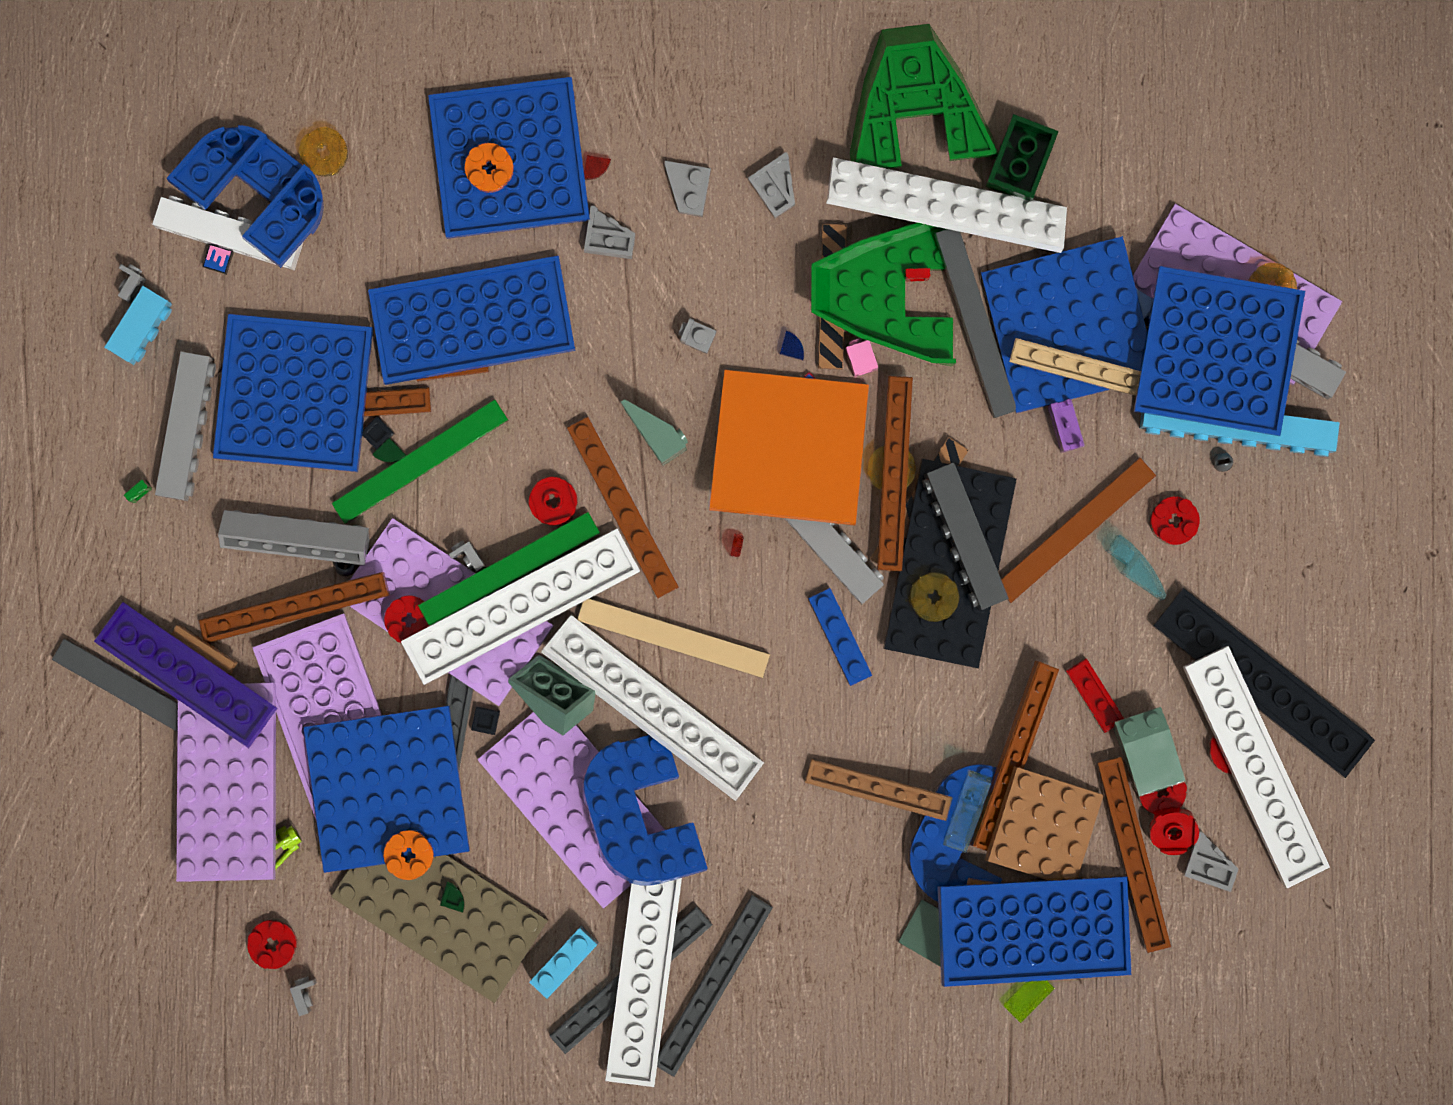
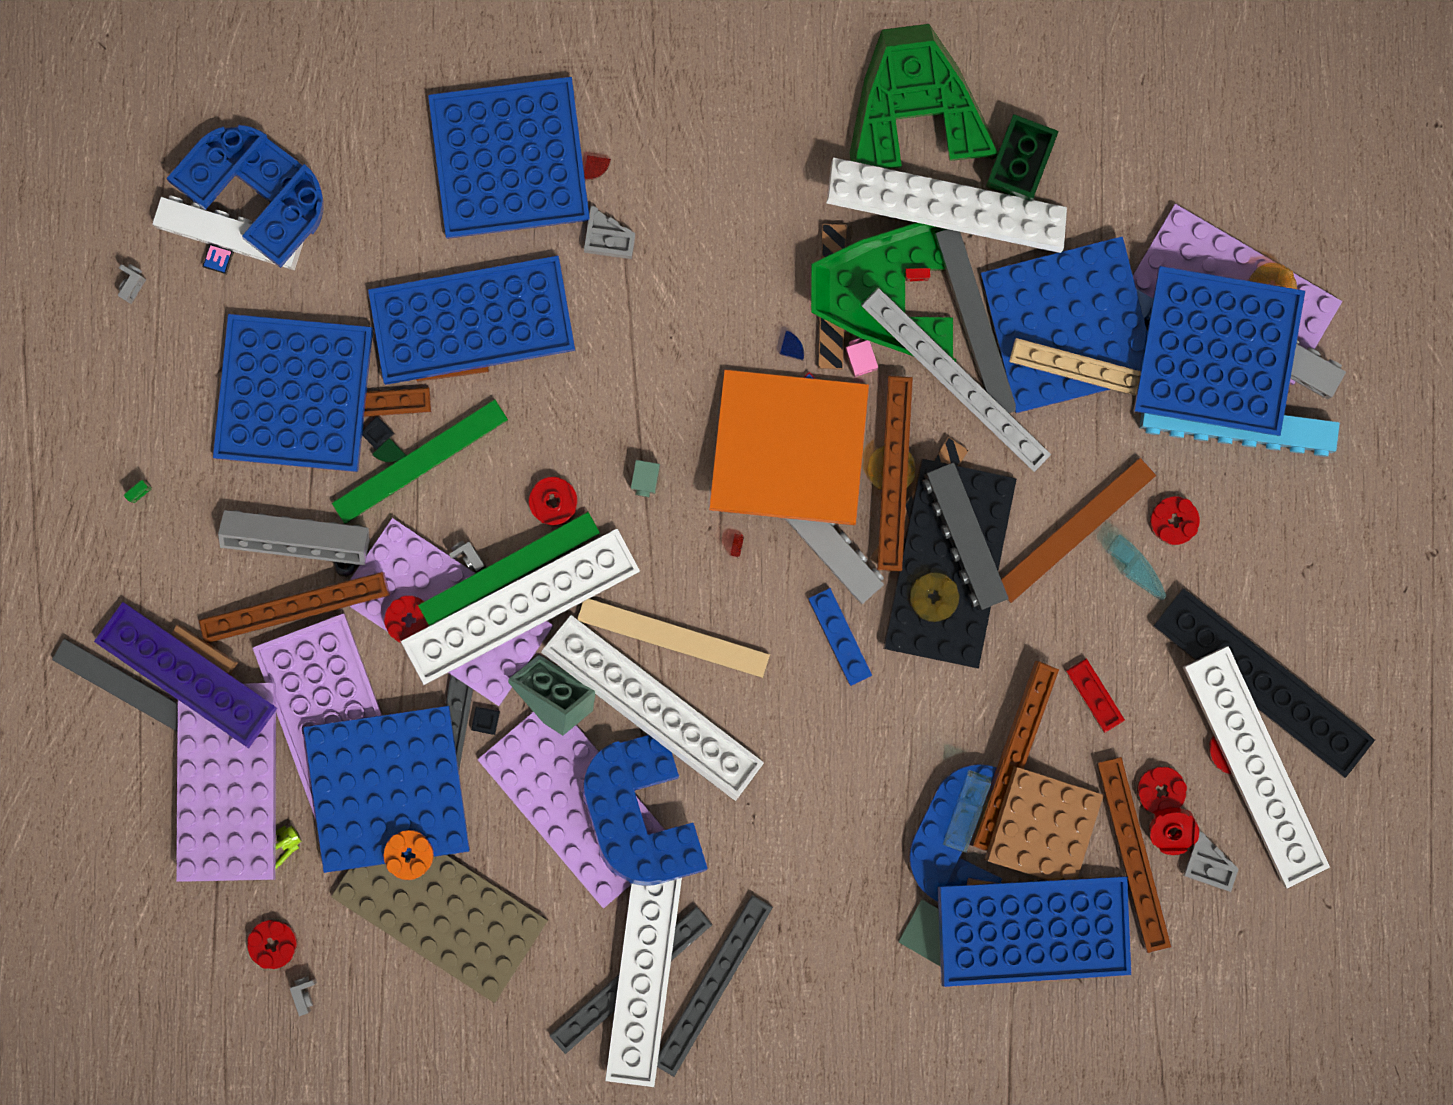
(139, 326): medium azure brick -> none
(185, 426): light grey brick -> none
(317, 140): clear yellow plate -> none
(453, 898): dark green tile -> none
(497, 156): orange plate -> none
(564, 962): medium azure brick -> none
(622, 507): dark orange plate -> none
(645, 478): none -> sand green brick
(658, 434): sand green slope -> none
(689, 187): light grey wing -> none
(696, 335): light grey bracket -> none
(774, 185): light grey wing -> none
(878, 790): medium nougat tile -> none
(955, 379): none -> light grey plate
(1027, 998): clear neon green tile -> none
(1066, 425): medium lavender hinge -> none
(1149, 751): sand green slope -> none
(1223, 467): dark grey hinge -> none

